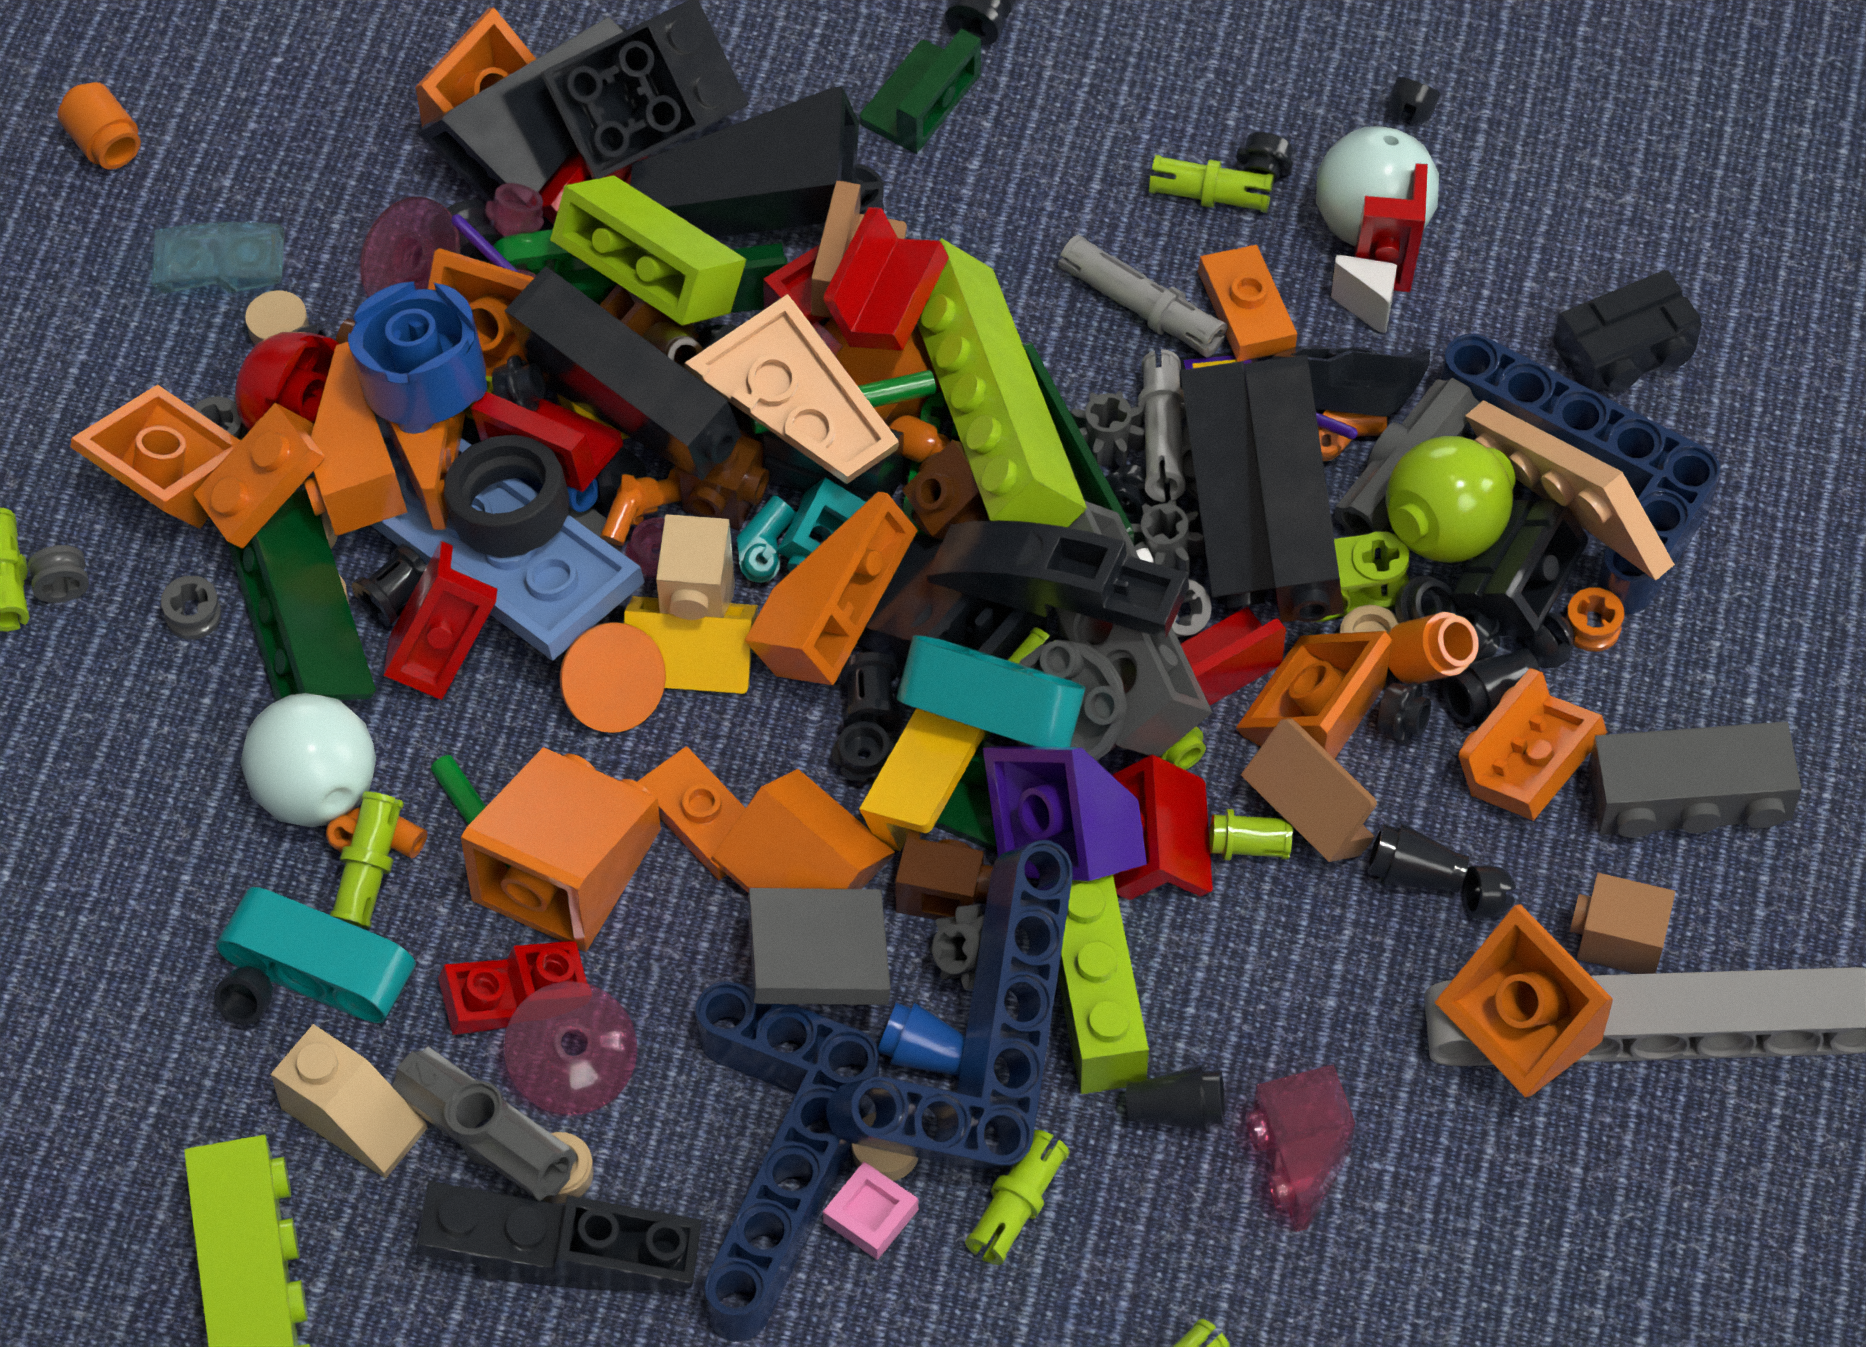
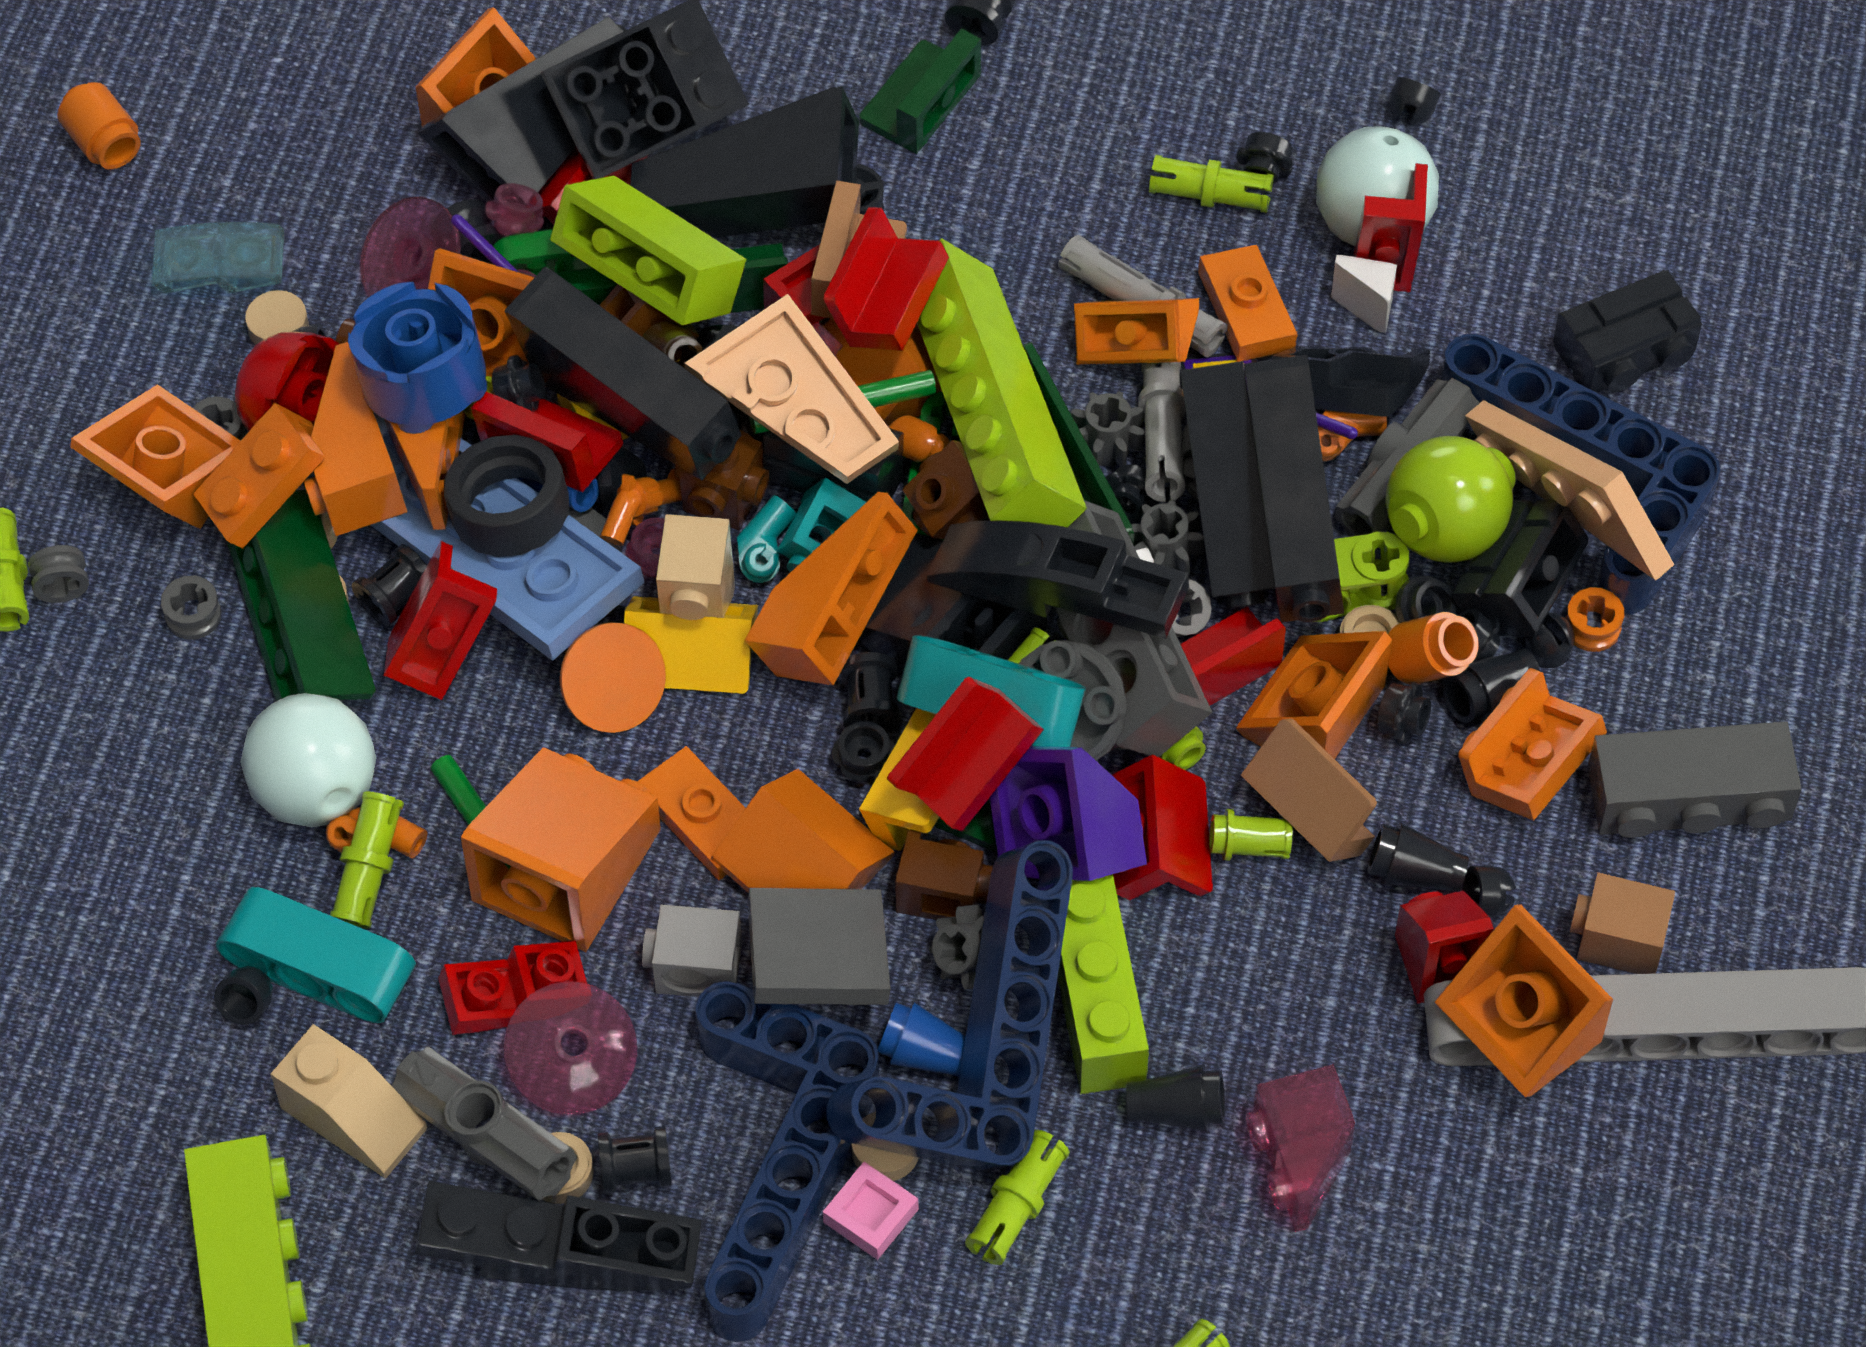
(634, 1159): none -> black bush
(692, 949): none -> light grey brick
(965, 752): none -> red panel
(1134, 330): none -> orange slope
(1439, 937): none -> red slope

